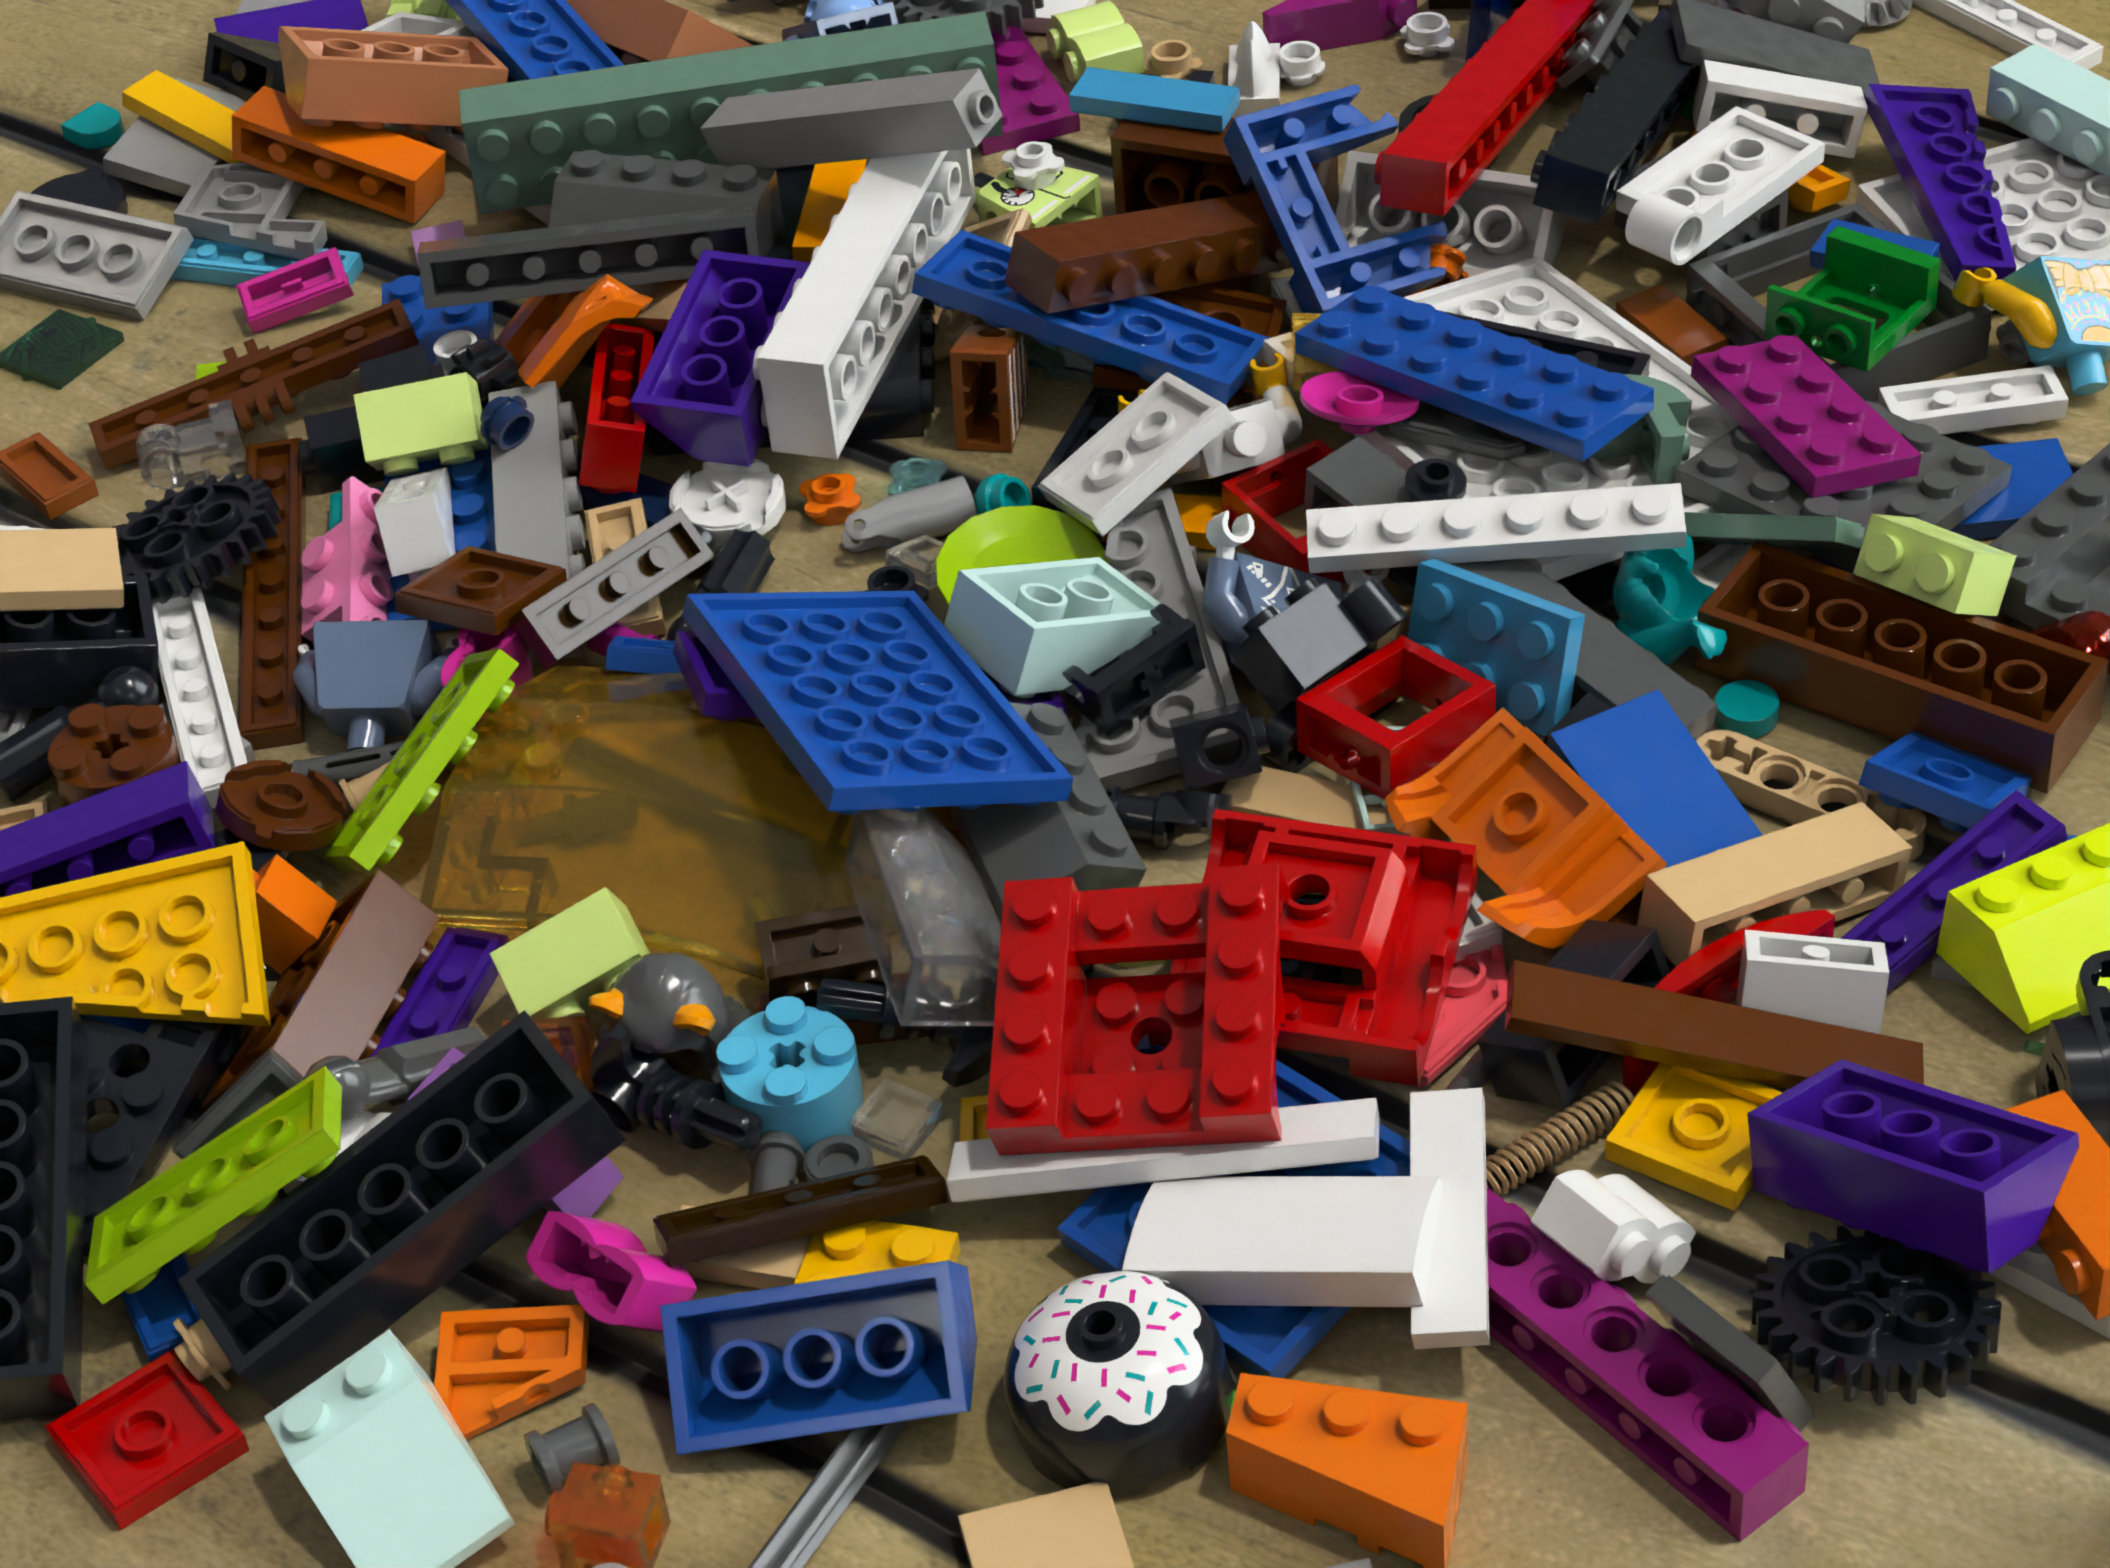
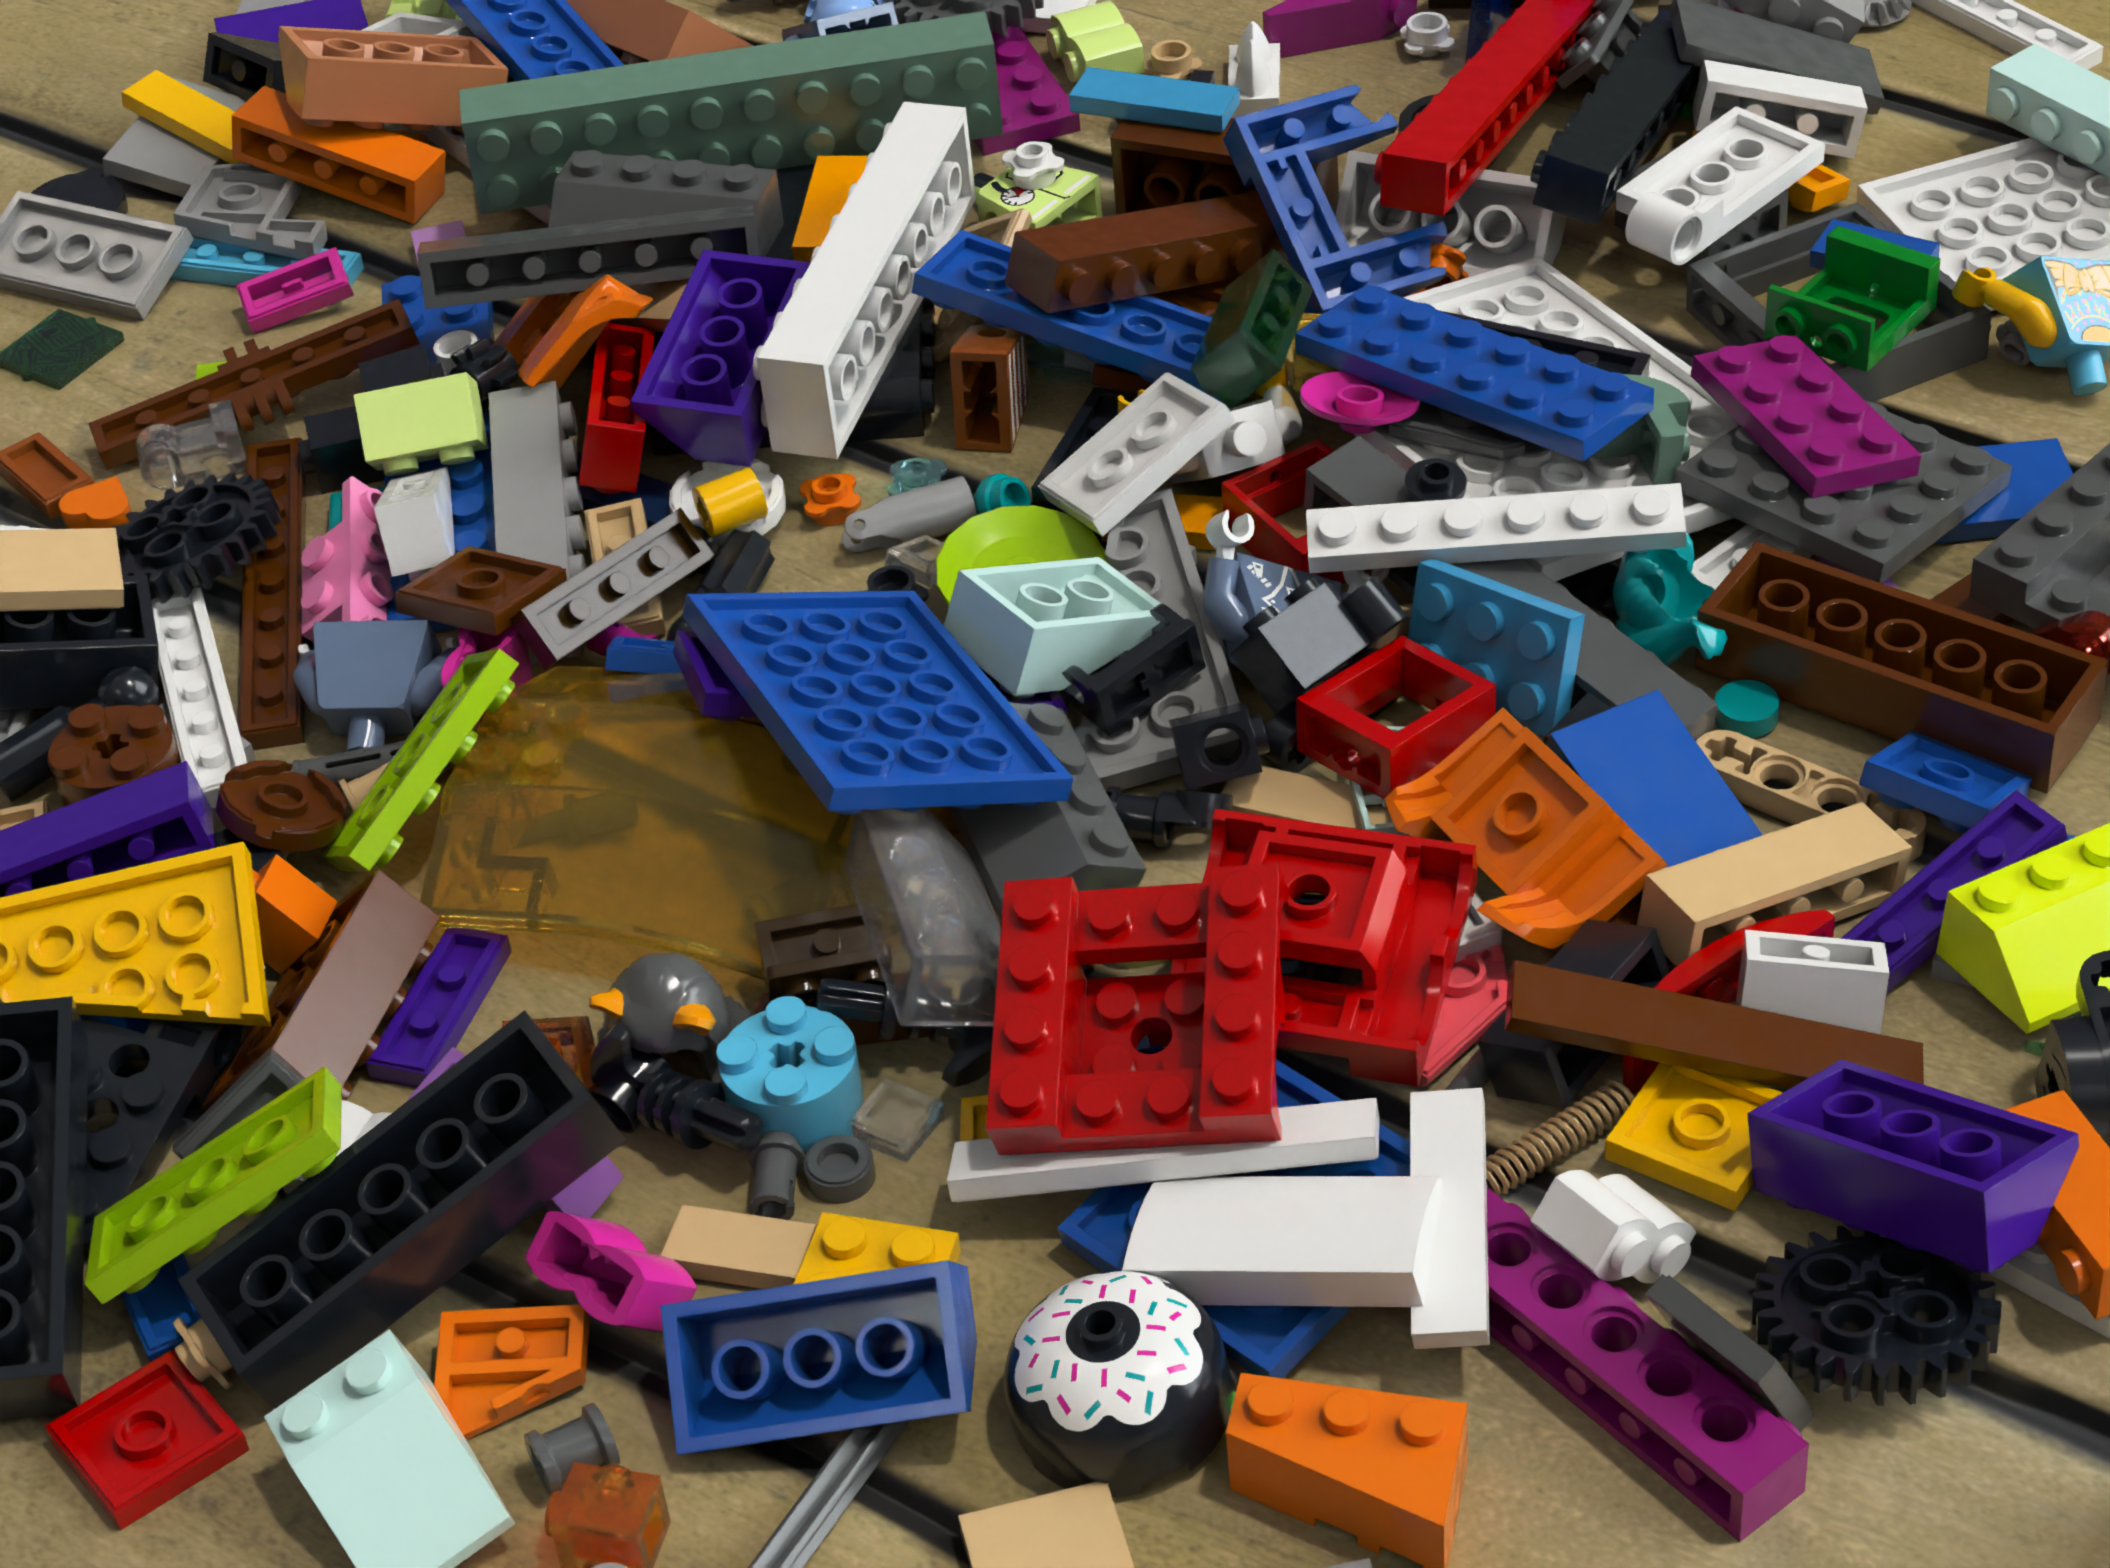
(94, 127): teal tile -> none
(95, 505): none -> orange tile
(394, 1070): dark grey piece -> none
(506, 422): dark blue plate -> none
(570, 957): yellowish green brick -> none
(729, 502): none -> yellow piece
(799, 1210): dark brown tile -> none
(854, 121): light grey brick -> none
(1251, 330): none -> clear green brick
(1300, 63): white plate -> none
(1672, 323): dark orange tile -> none
(1774, 530): sand green tile -> none
(1934, 565): yellowish green brick -> none
(1943, 167): dark purple wing -> none
(1980, 400): white plate -> none

